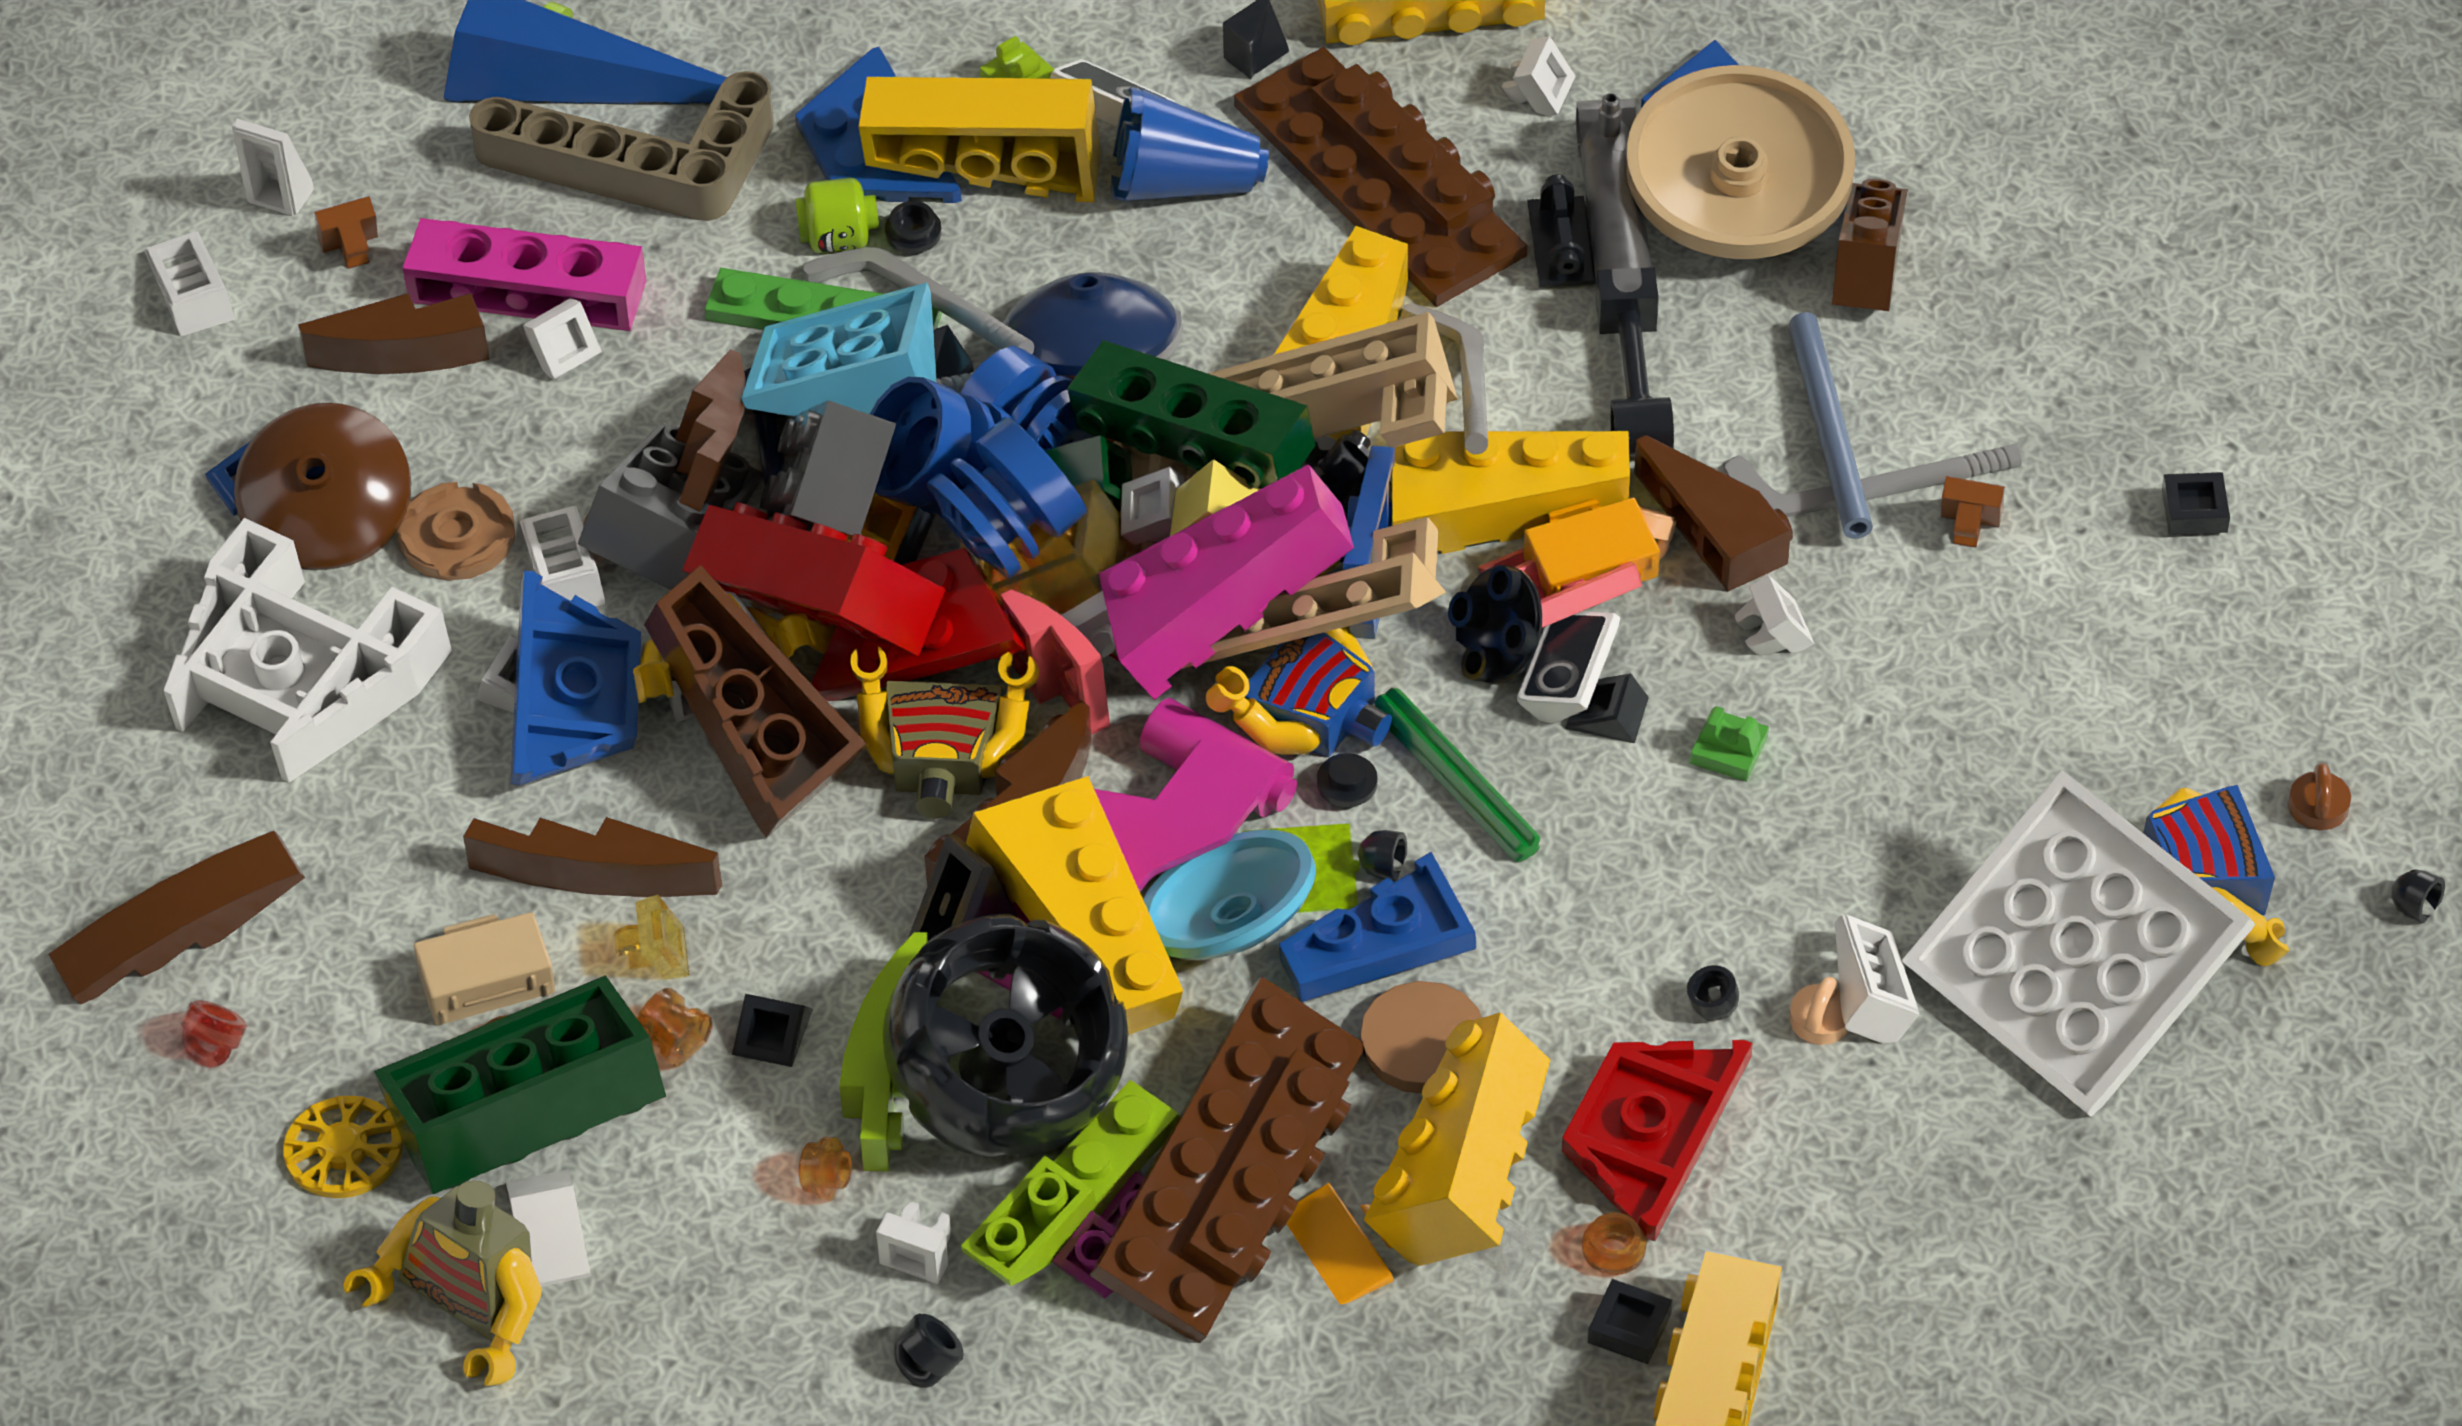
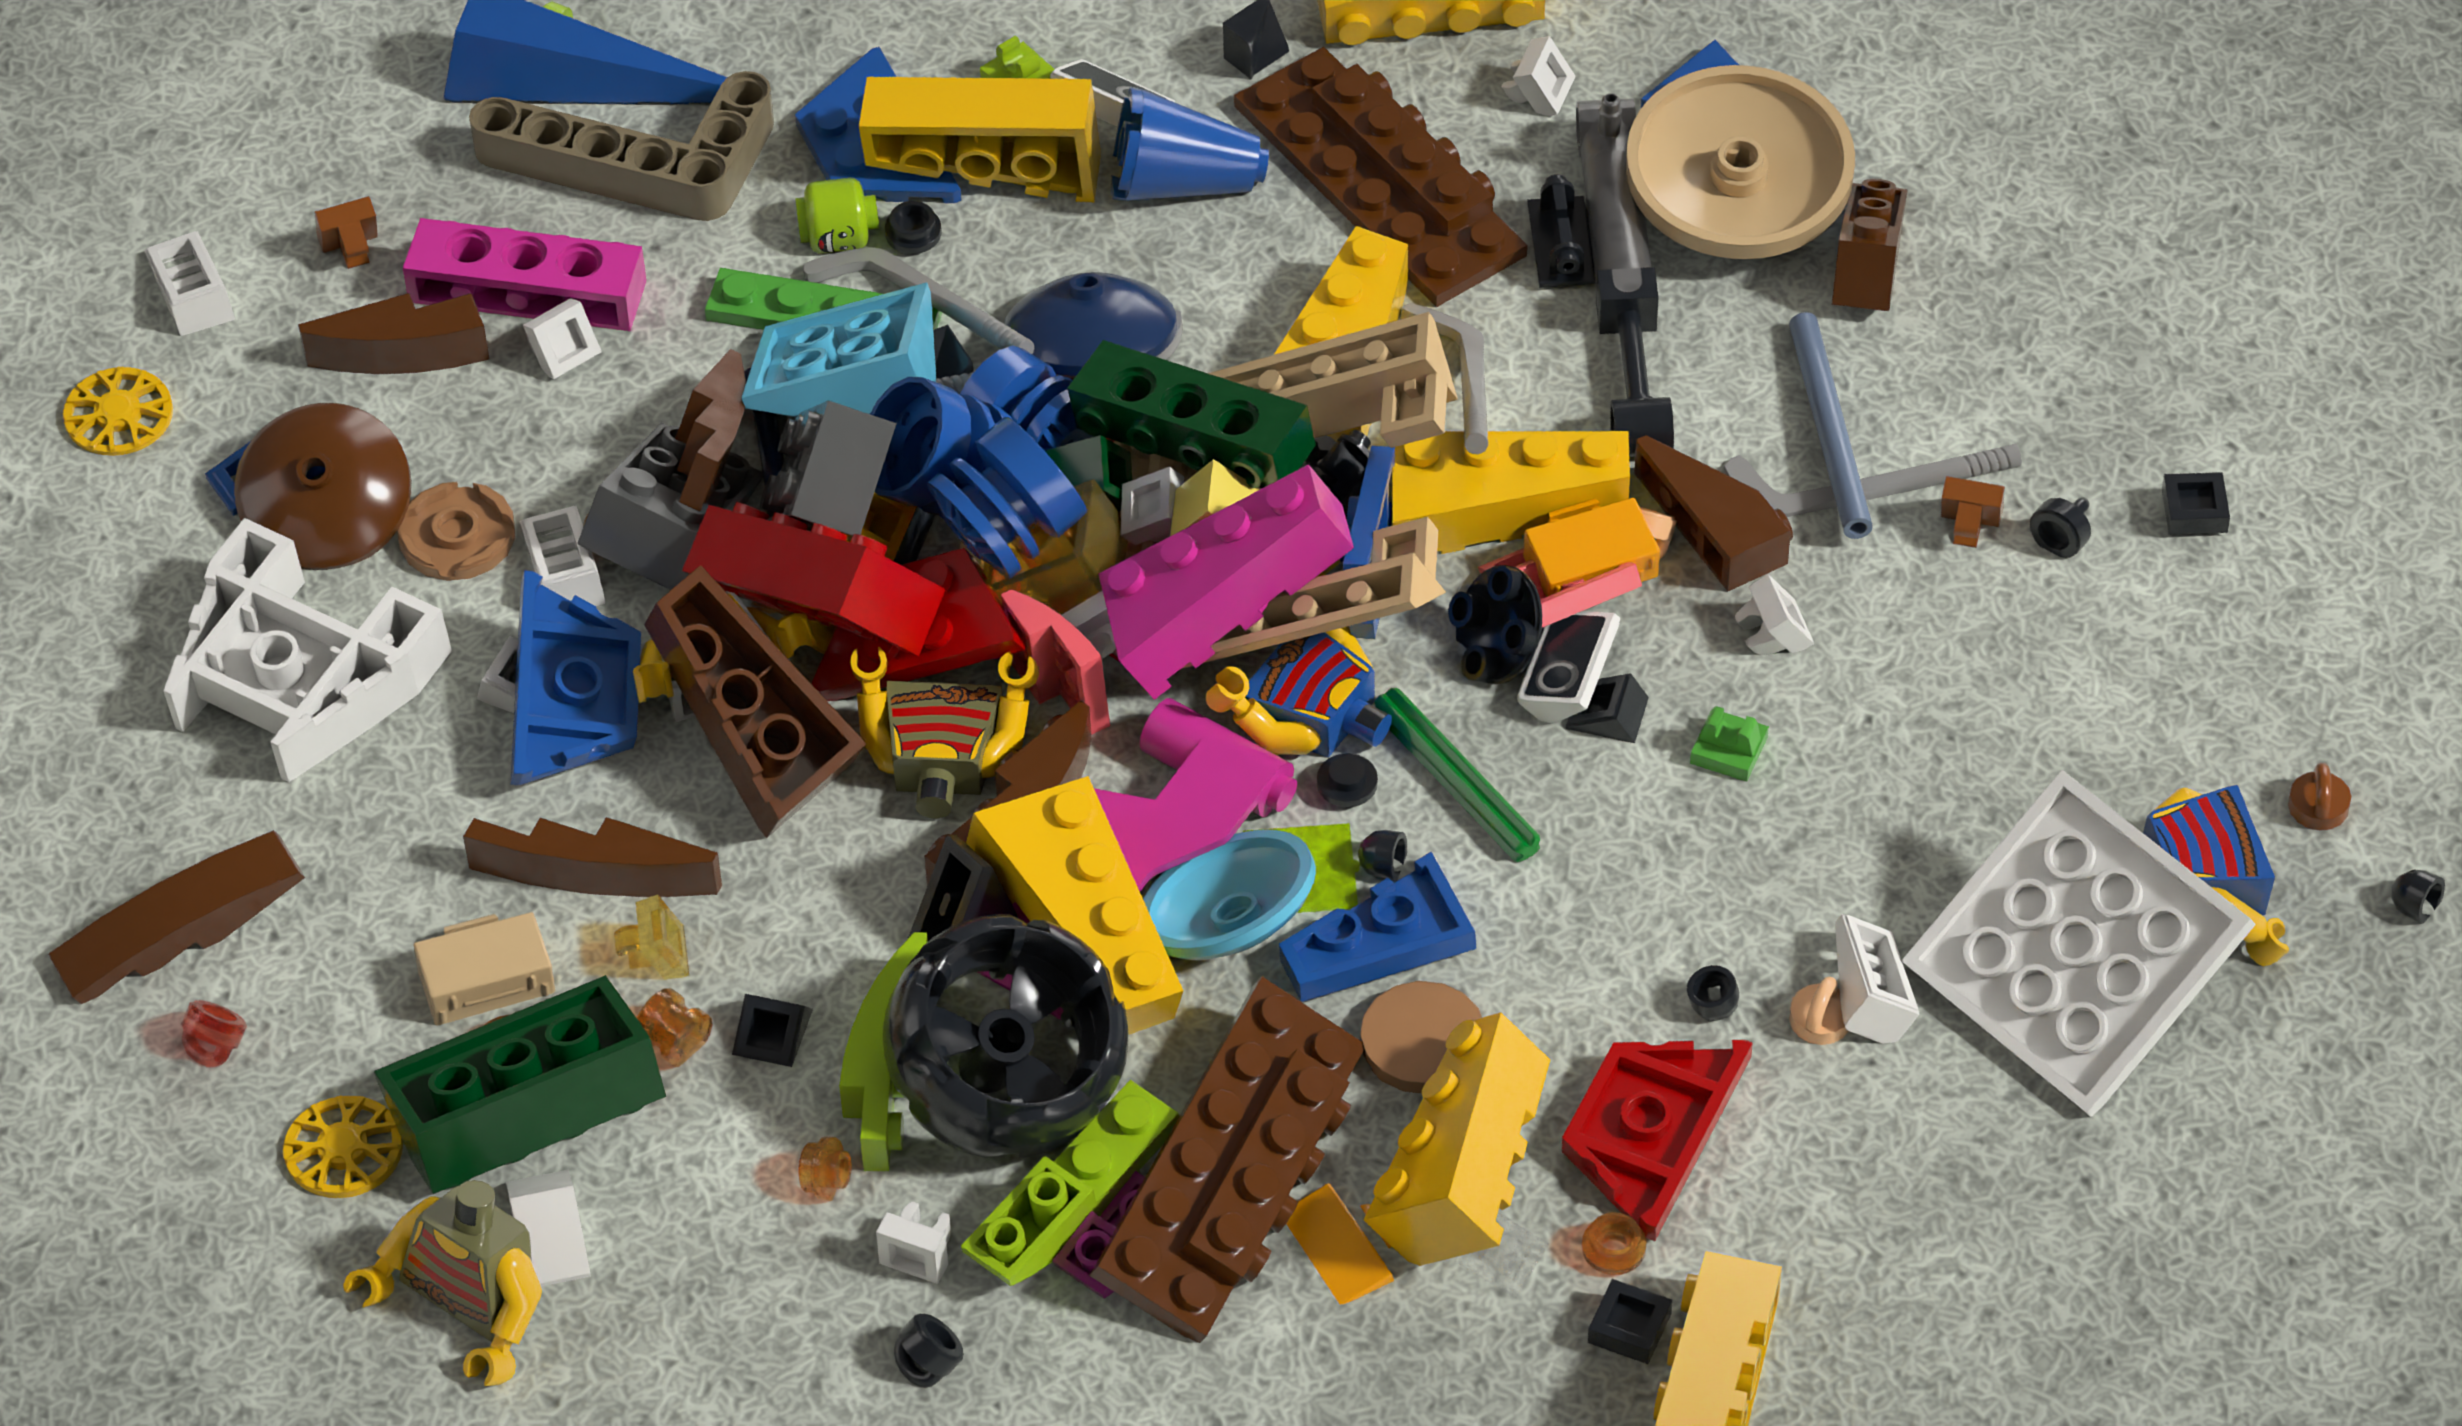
(117, 410): none -> yellow wheel
(271, 168): white slope -> none
(2061, 526): none -> black tile

